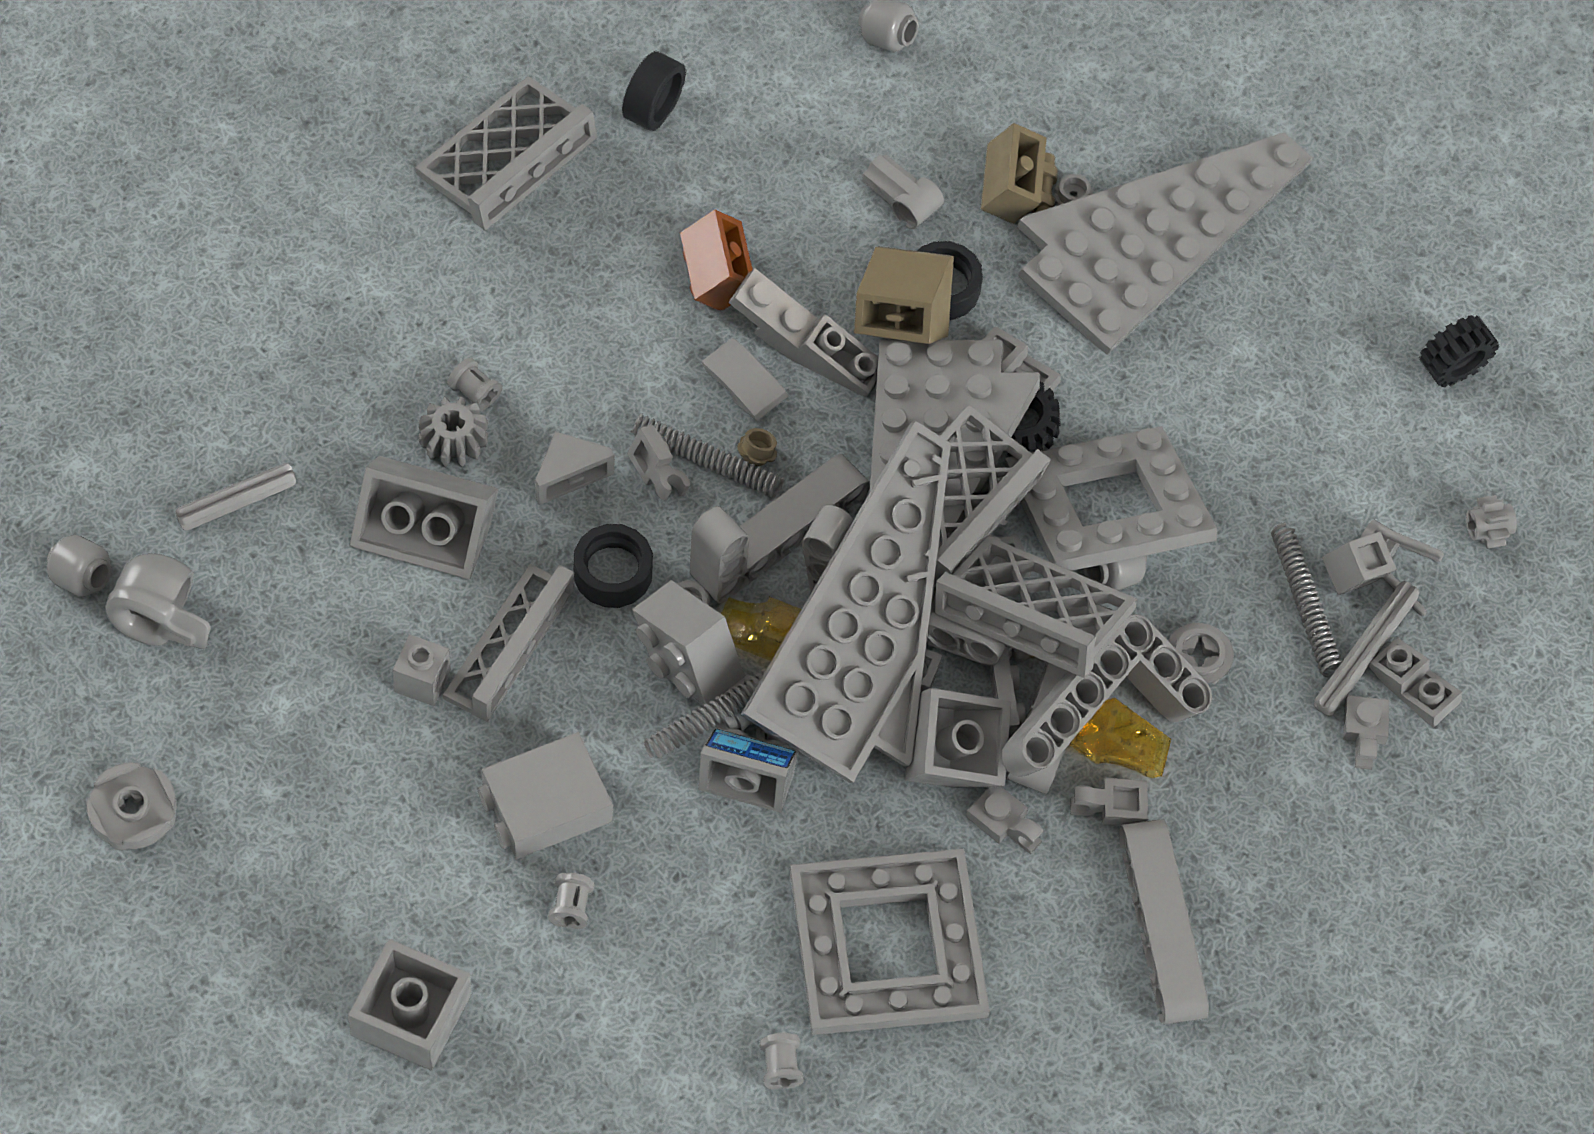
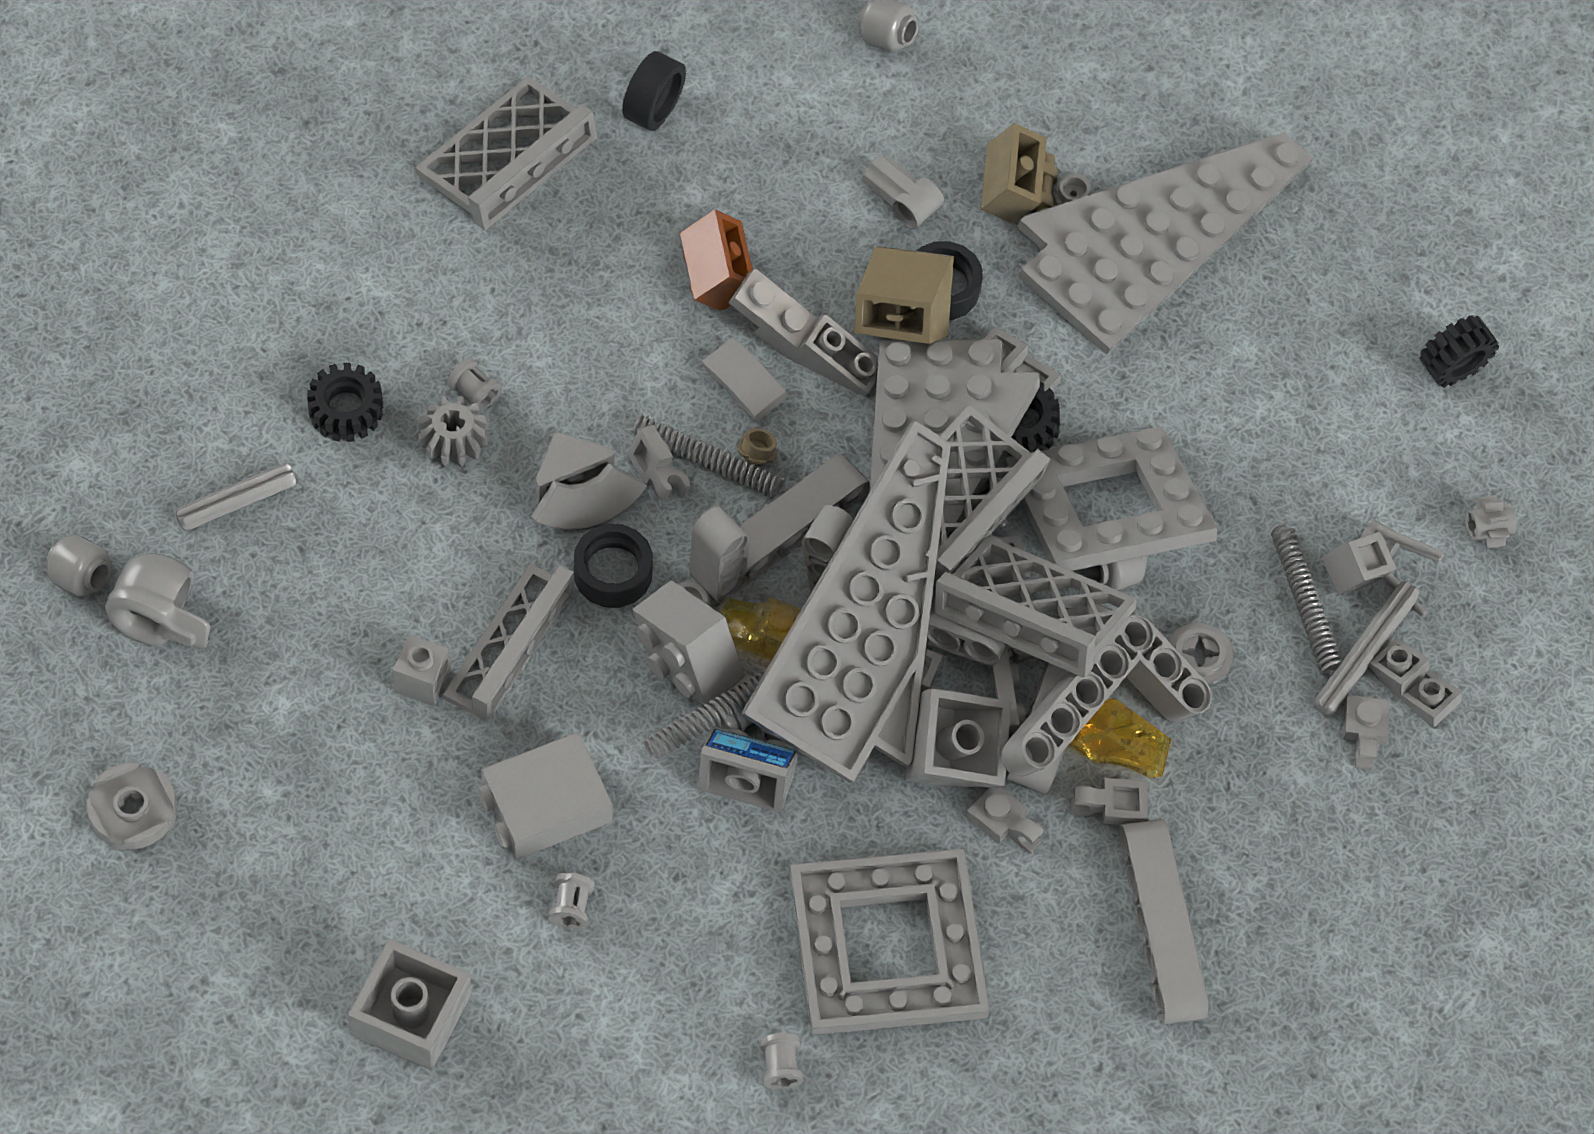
(345, 422): none -> black tyre
(423, 516): light grey slope -> none
(588, 502): none -> light grey tile

